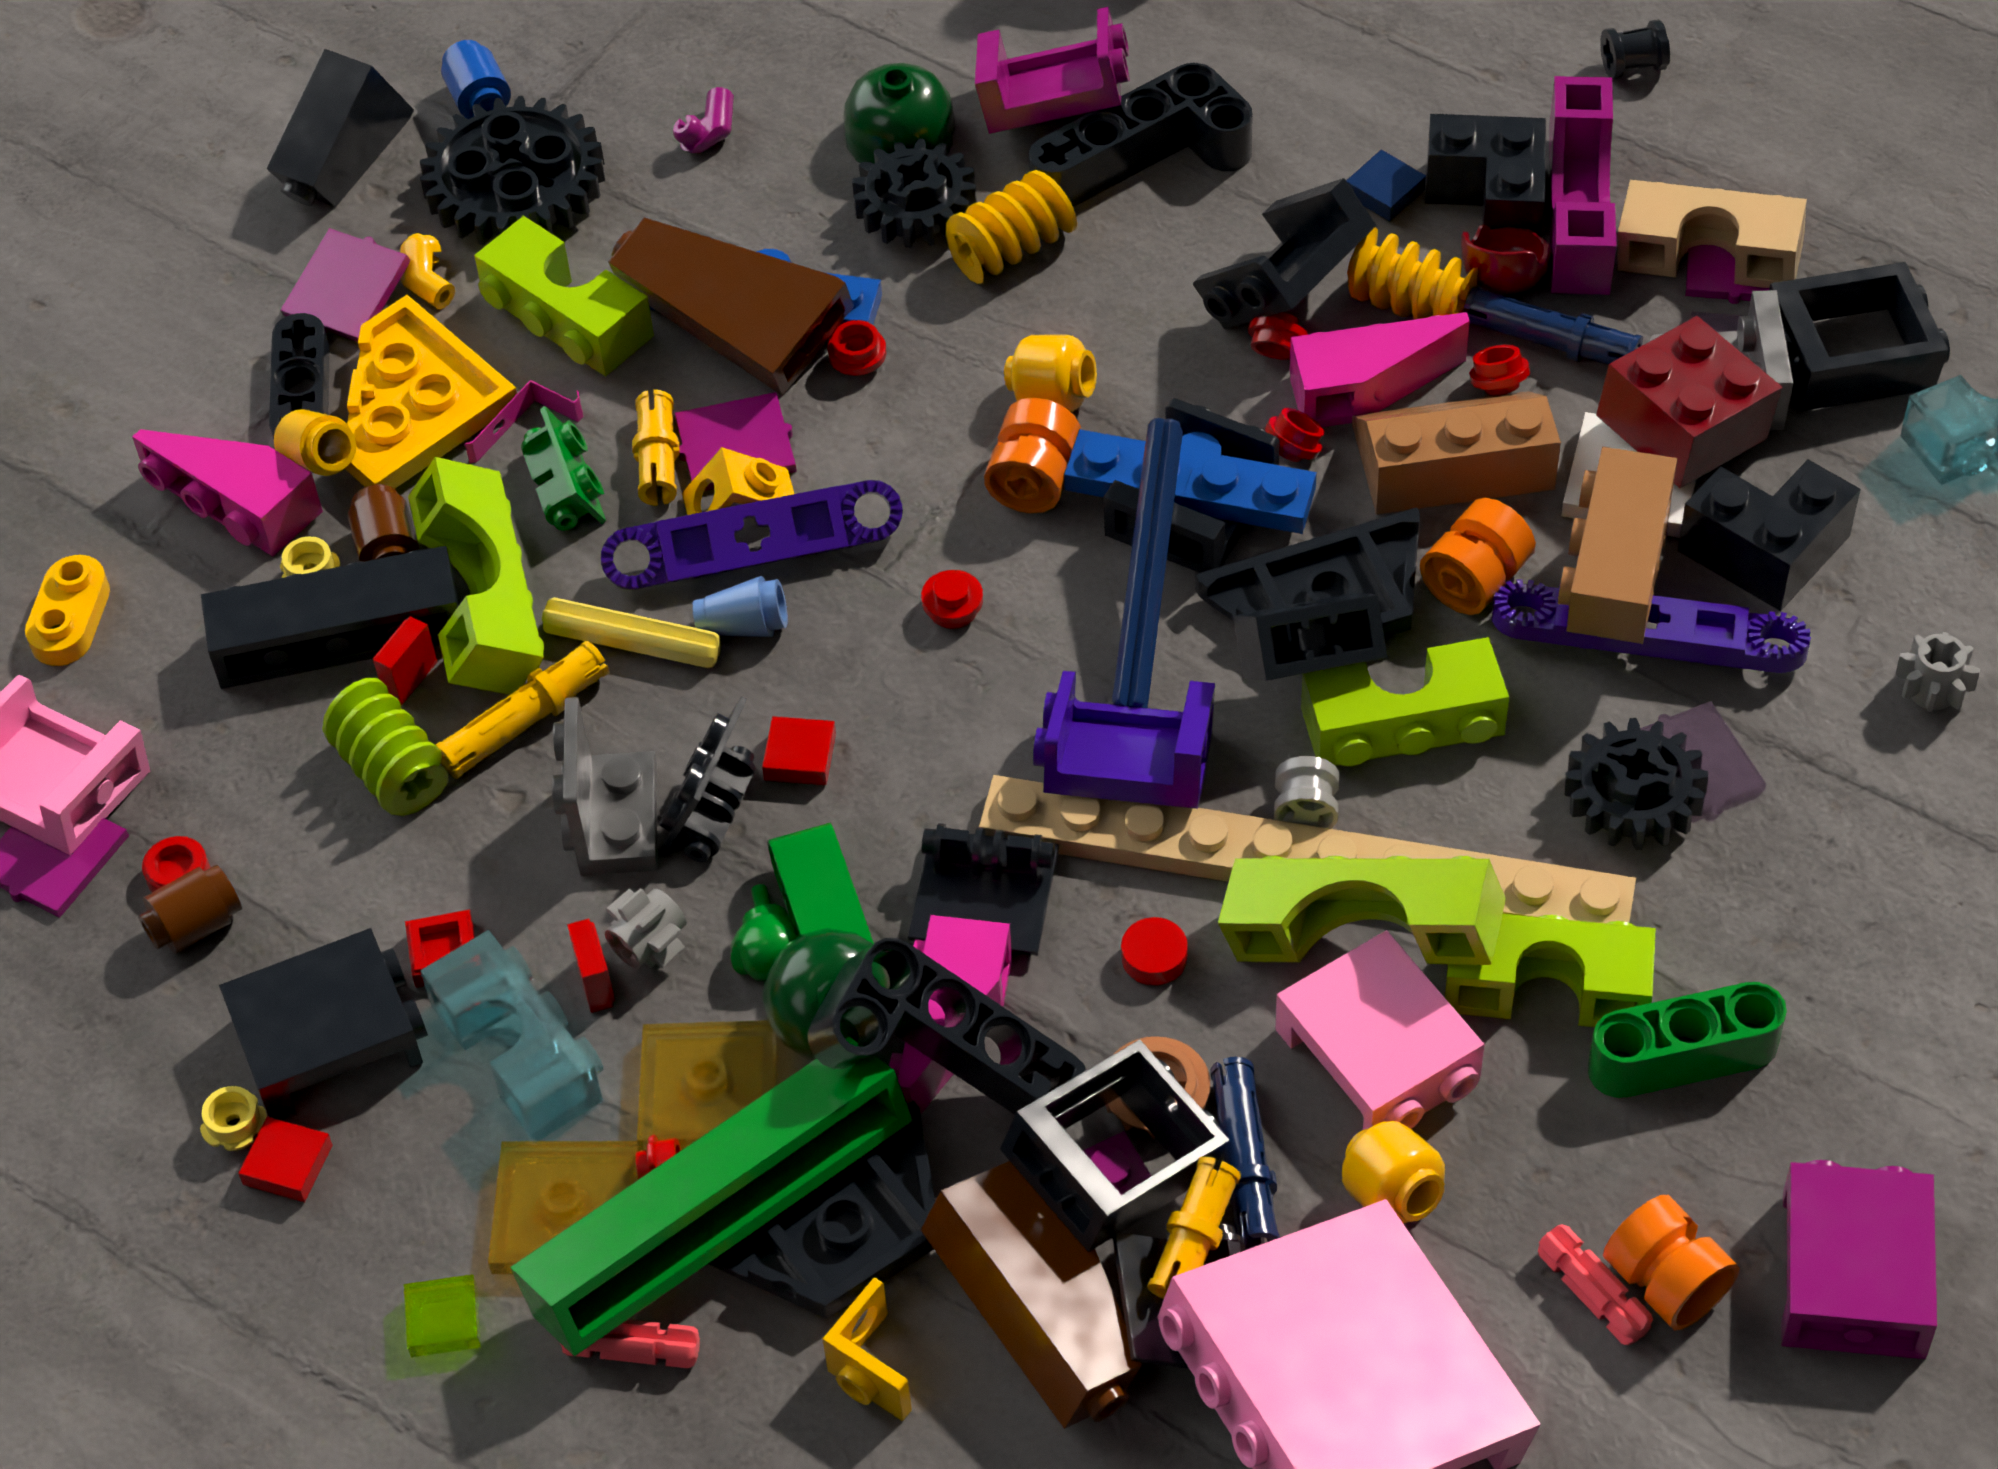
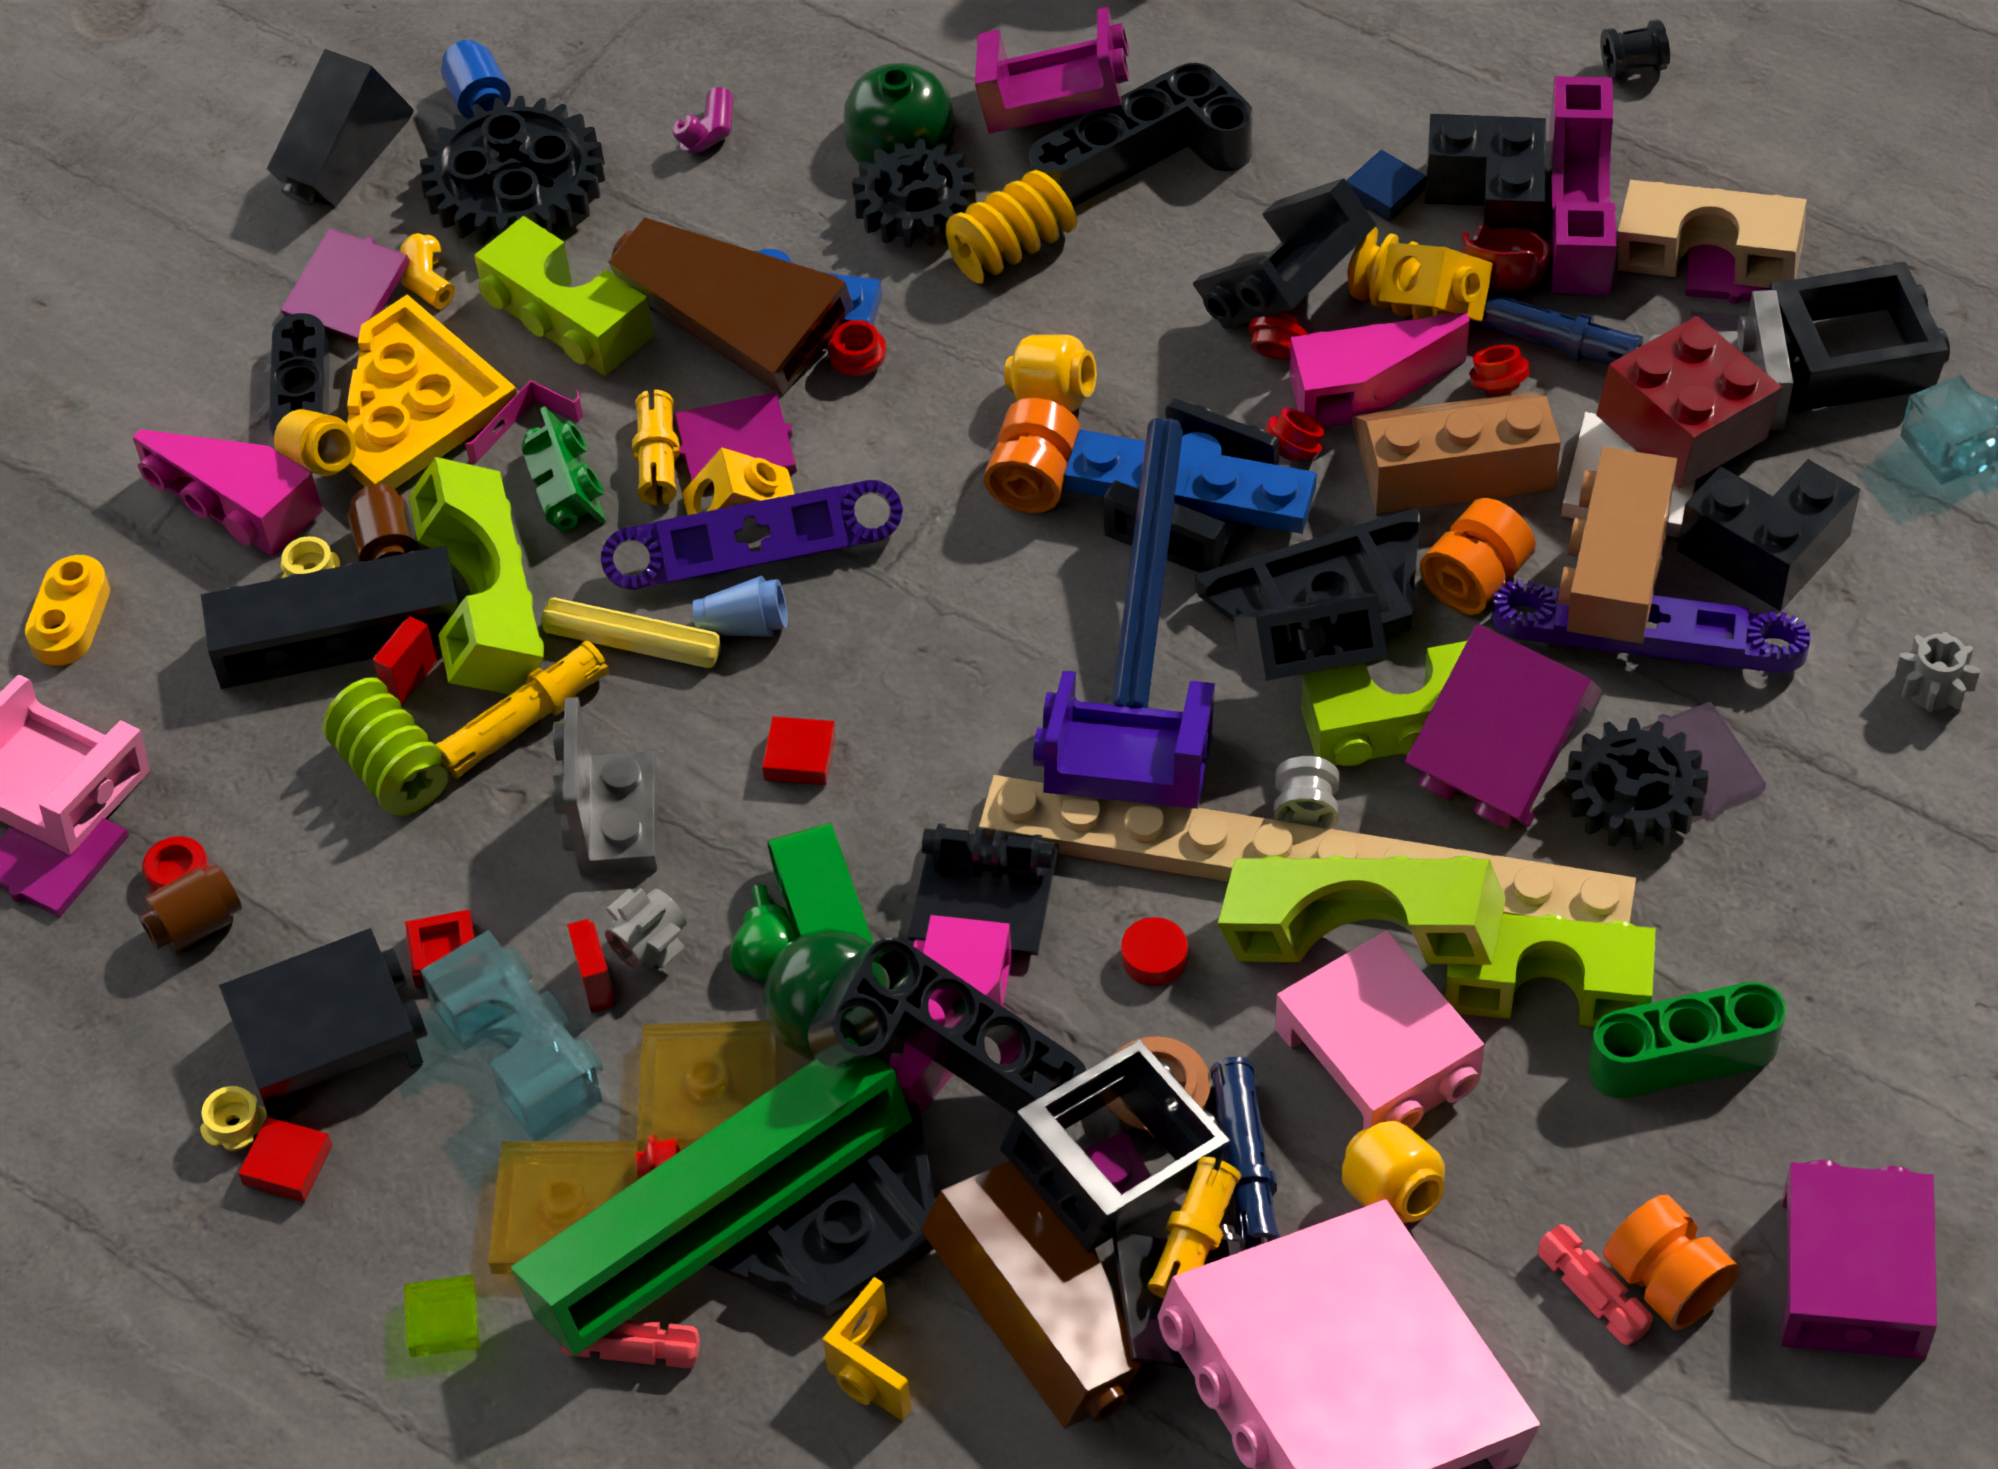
(710, 792): black hinge -> none
(952, 598): red plate -> none
(1447, 279): none -> yellow bracket
(1499, 726): none -> magenta panel

